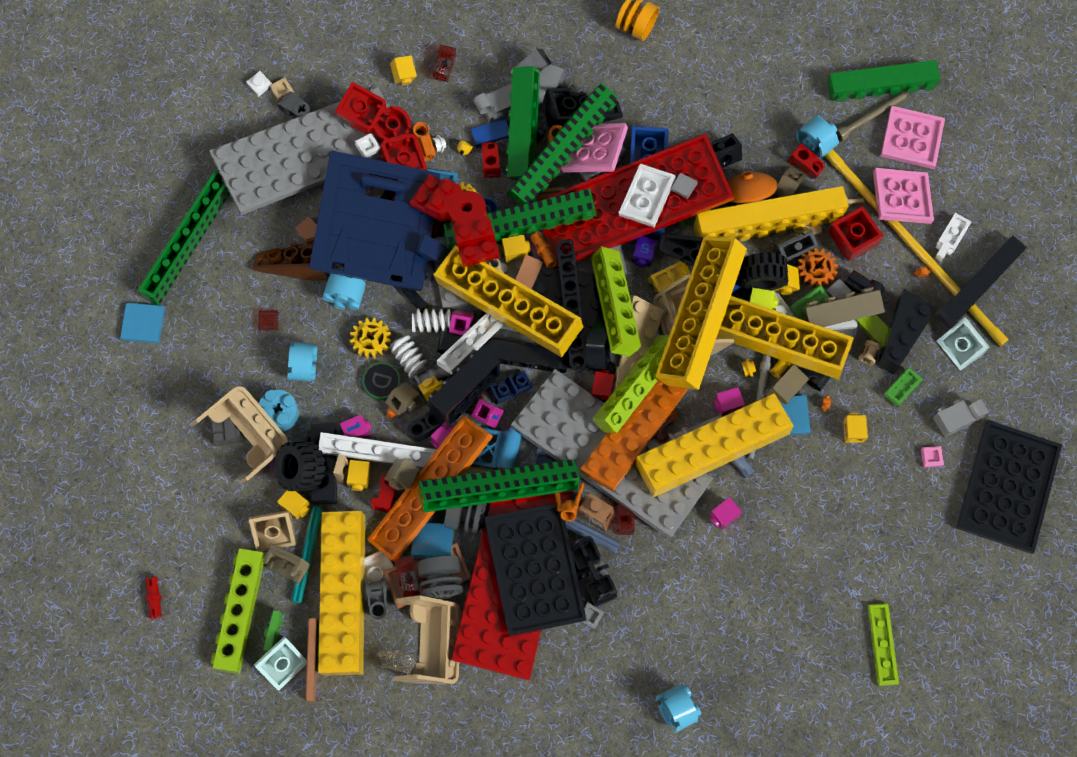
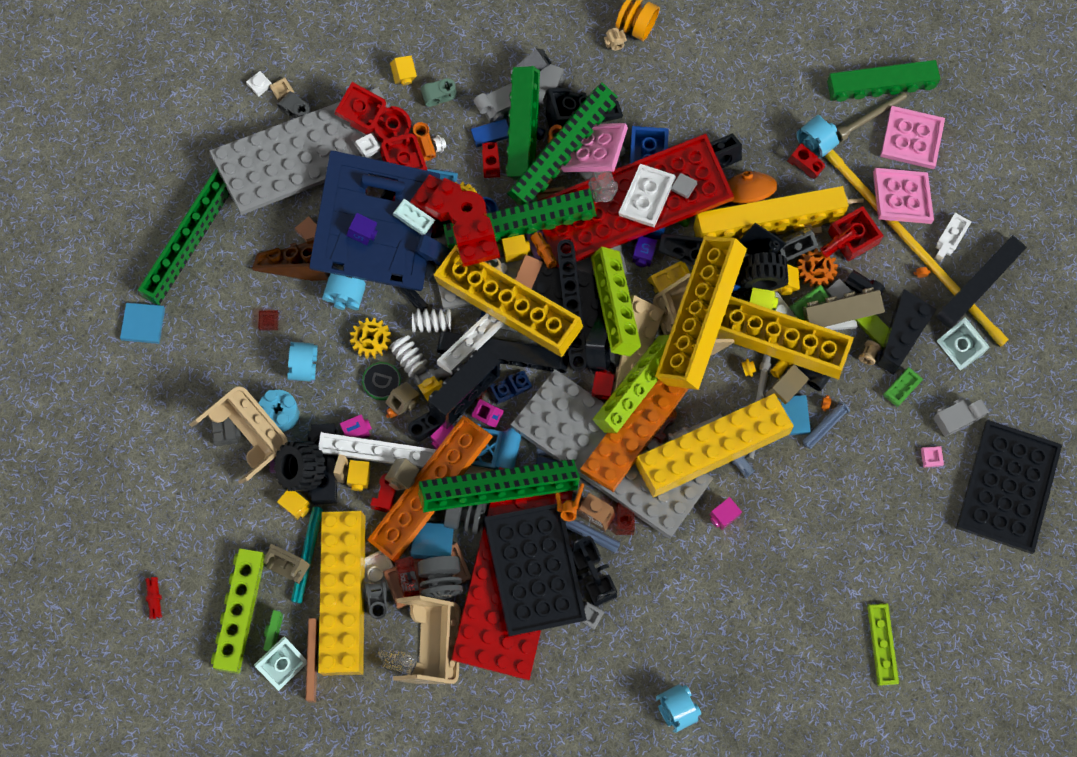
(272, 529): tan slope -> none
(362, 229): none -> dark purple brick
(413, 217): none -> light aqua plate
(436, 92): none -> sand green piece
(444, 63): clear red leg -> none
(461, 322): dark pink brick -> none
(466, 147): yellow hinge -> none
(602, 186): none -> clear brick
(615, 39): none -> tan gear
(728, 401): dark pink brick -> none
(760, 240): none -> black hinge
(790, 182): dark tan slope -> none
(833, 417): none -> sand blue axle
(839, 242): none -> red pin
(855, 428): yellow brick -> none

